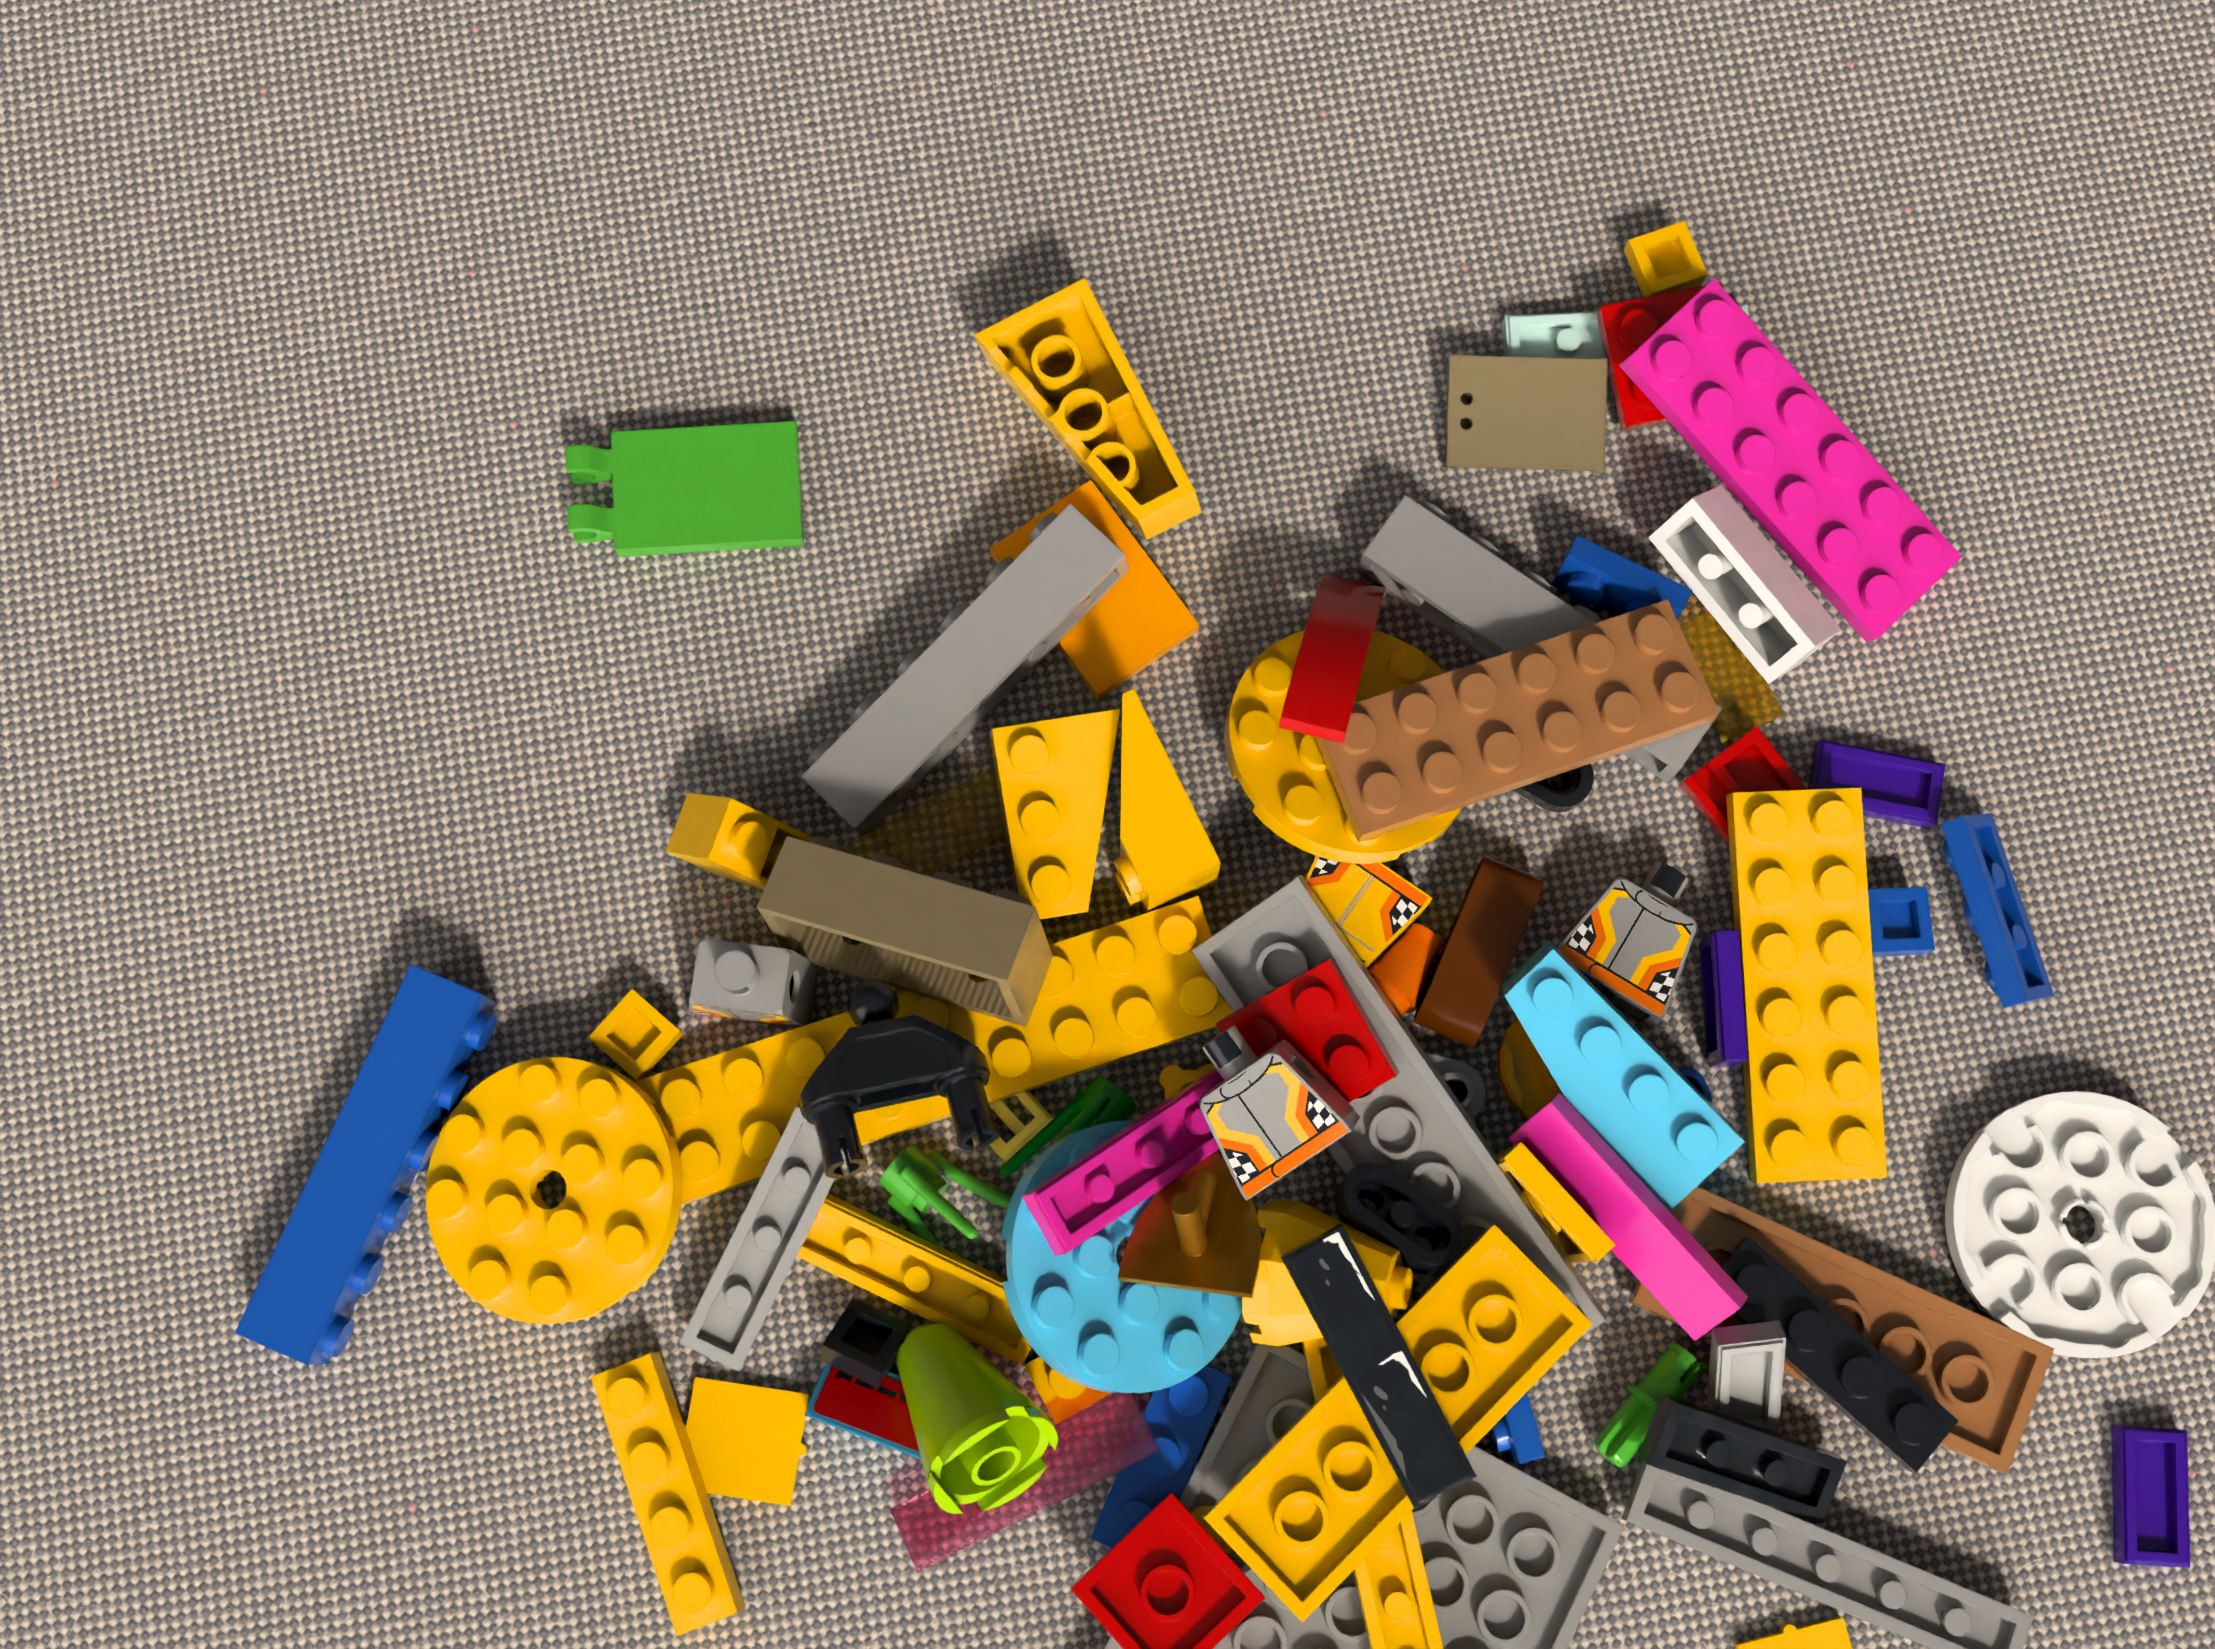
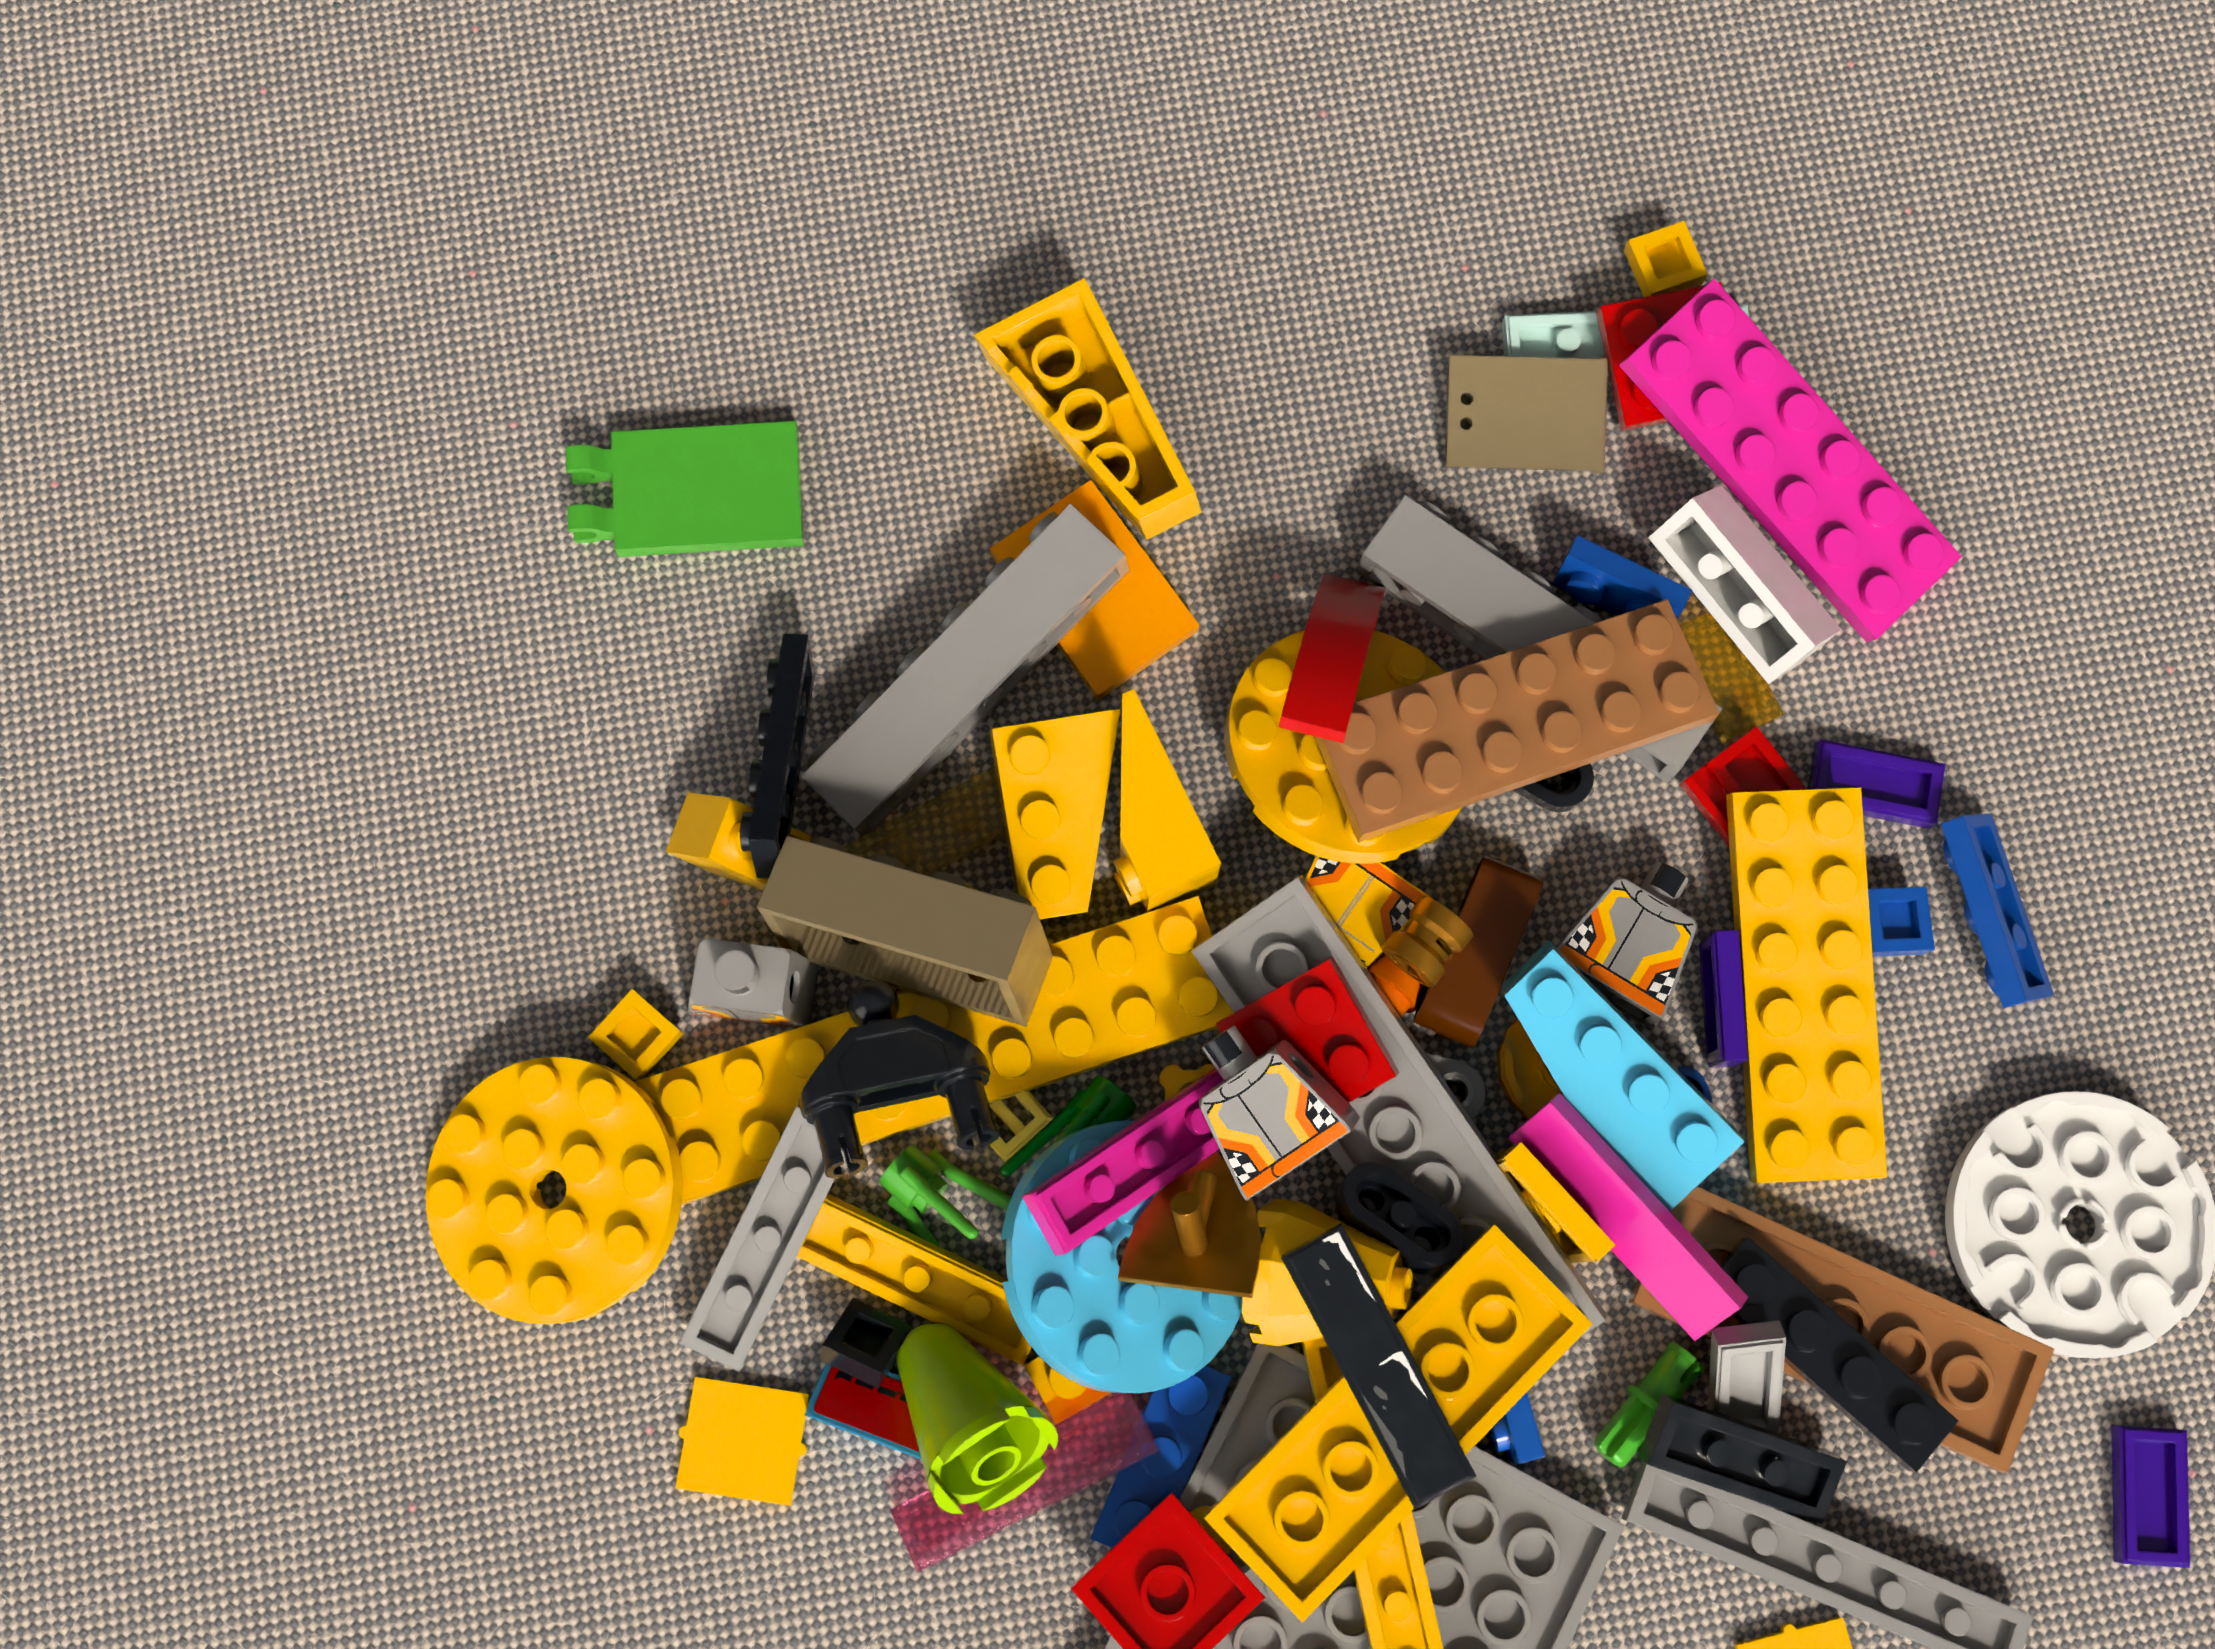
(368, 1168): blue brick -> none
(668, 1493): yellow plate -> none
(782, 734): none -> black plate
(1427, 941): none -> pearl gold wheel

